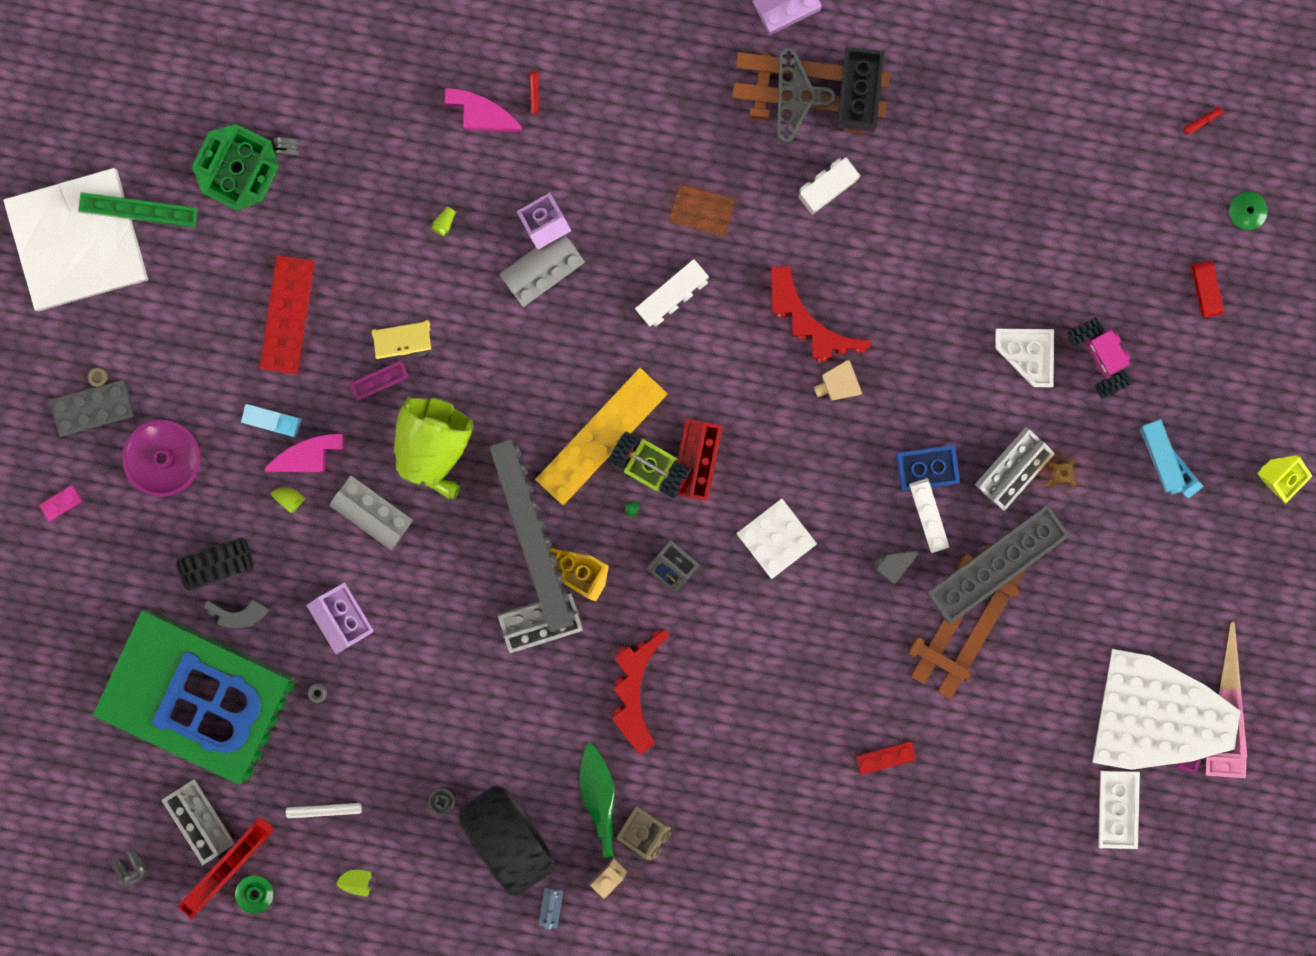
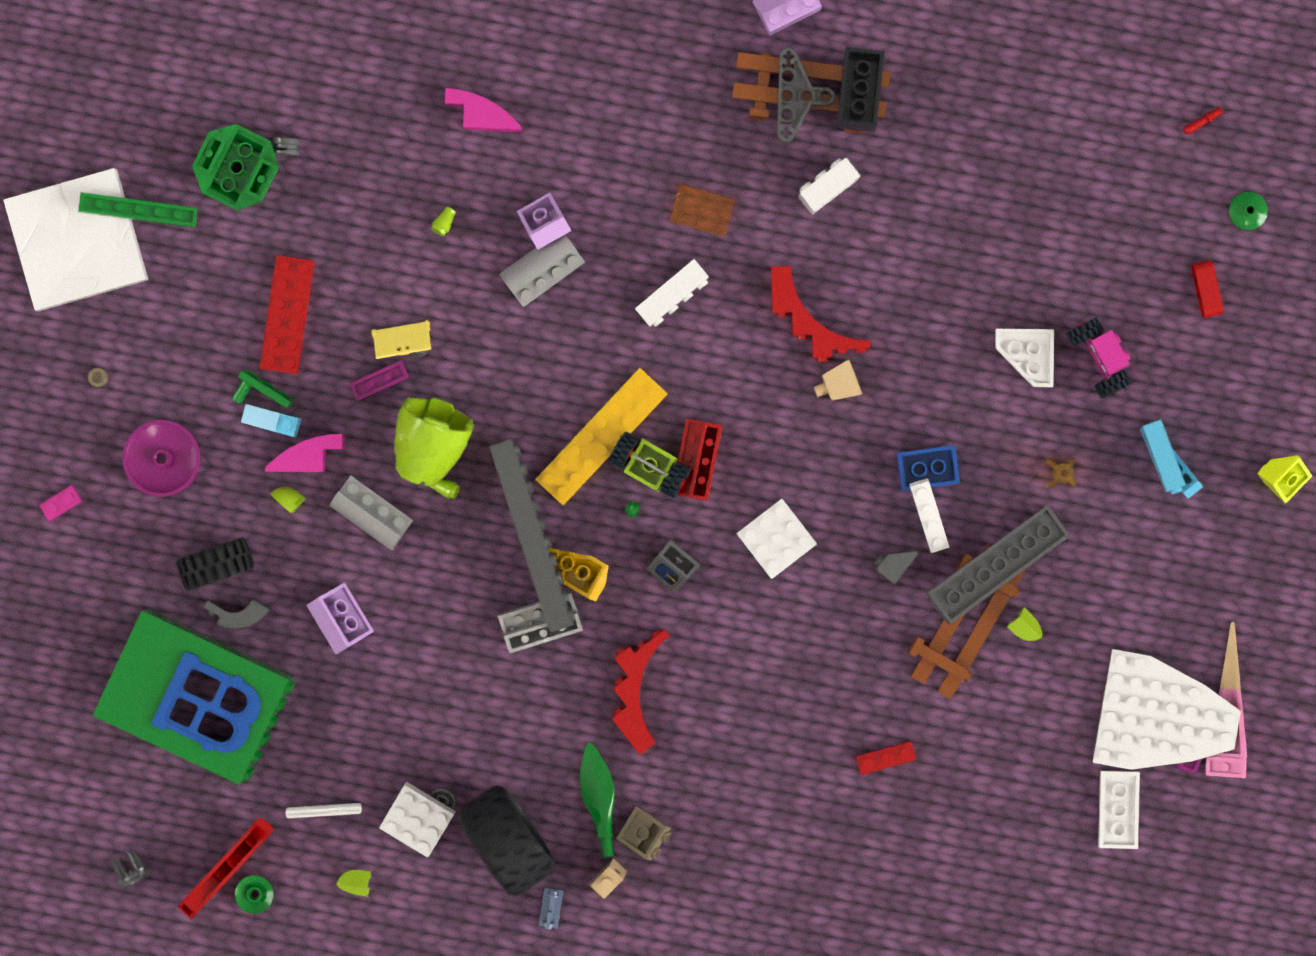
(92, 408): dark grey plate -> none
(198, 822): light grey brick -> none
(251, 380): none -> green piece
(311, 695): flat silver plate -> none
(417, 819): none -> white plate
(534, 81): red piece -> none
(1014, 469): light grey brick -> none
(1026, 626): none -> lime brick

